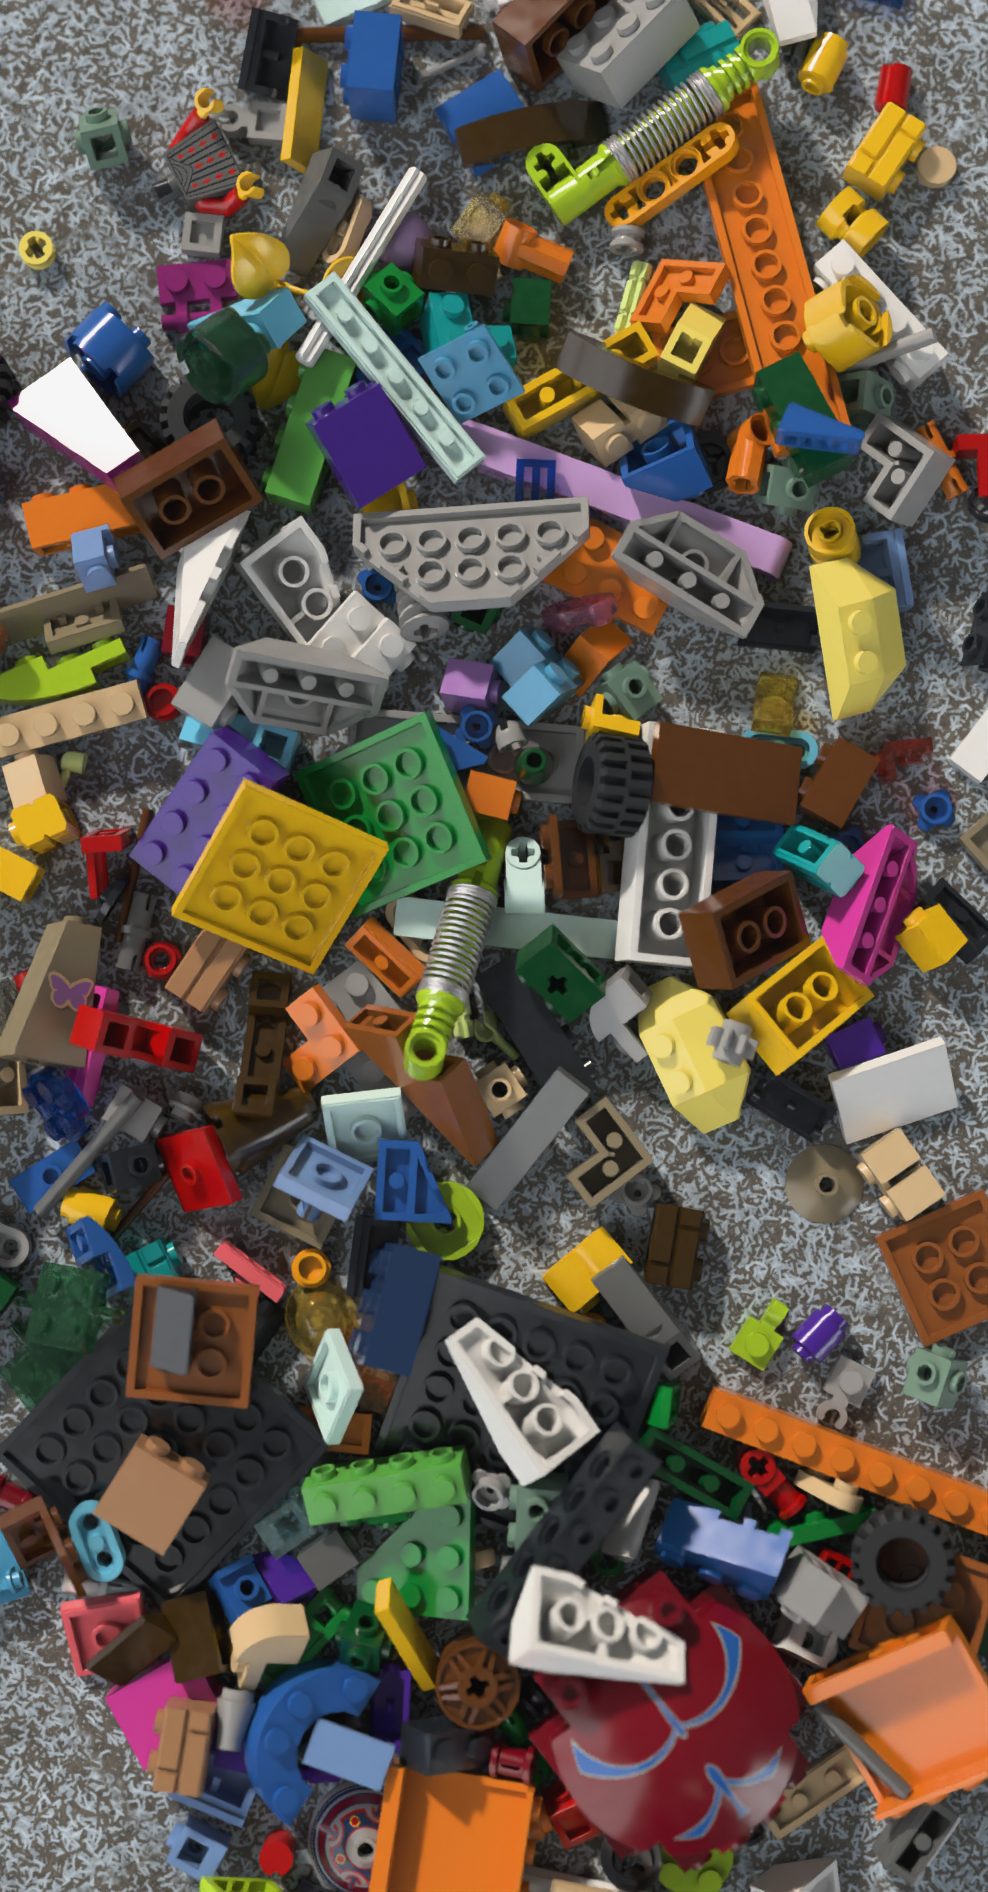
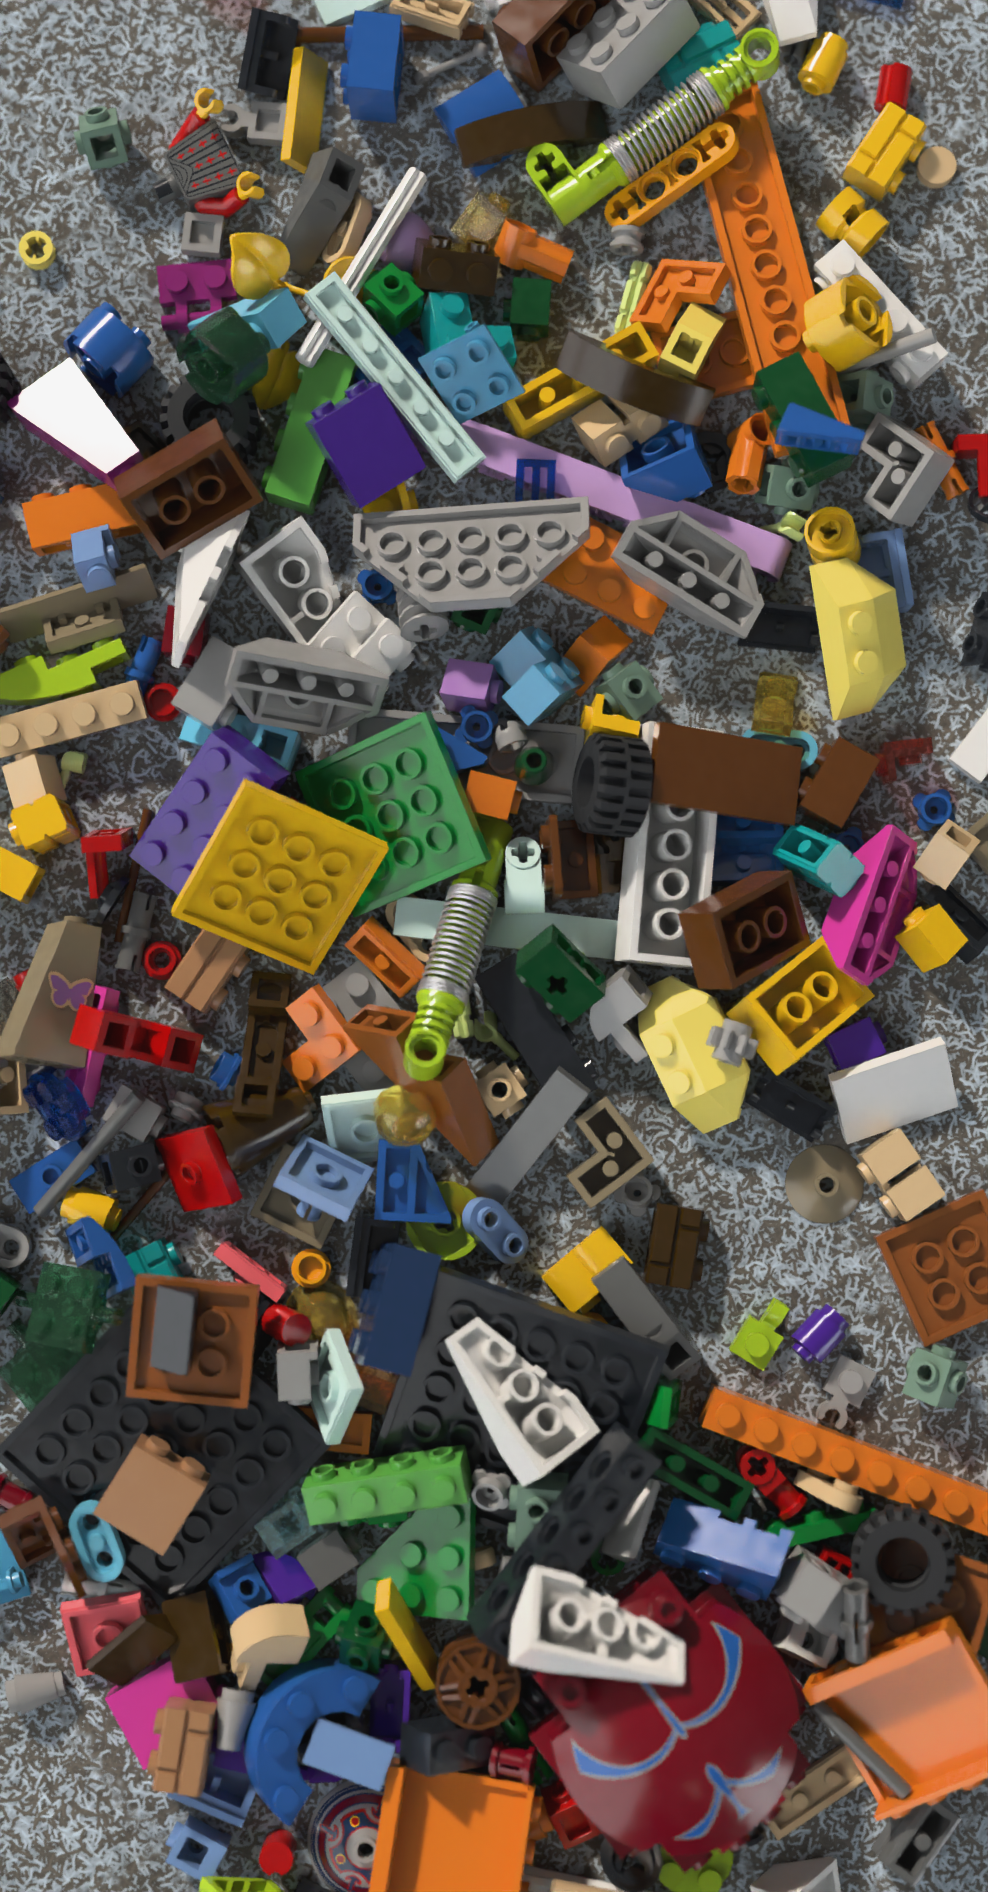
(33, 1690): none -> light grey cone
(226, 1070): none -> blue plate
(286, 1325): none -> red piece
(297, 1372): none -> light grey brick
(403, 1116): none -> clear yellow hair
(497, 1233): none -> medium blue plate
(570, 613): clear pink plate -> none
(789, 526): none -> yellowish green hand
(856, 1640): none -> dark grey pin
(946, 854): none -> tan brick

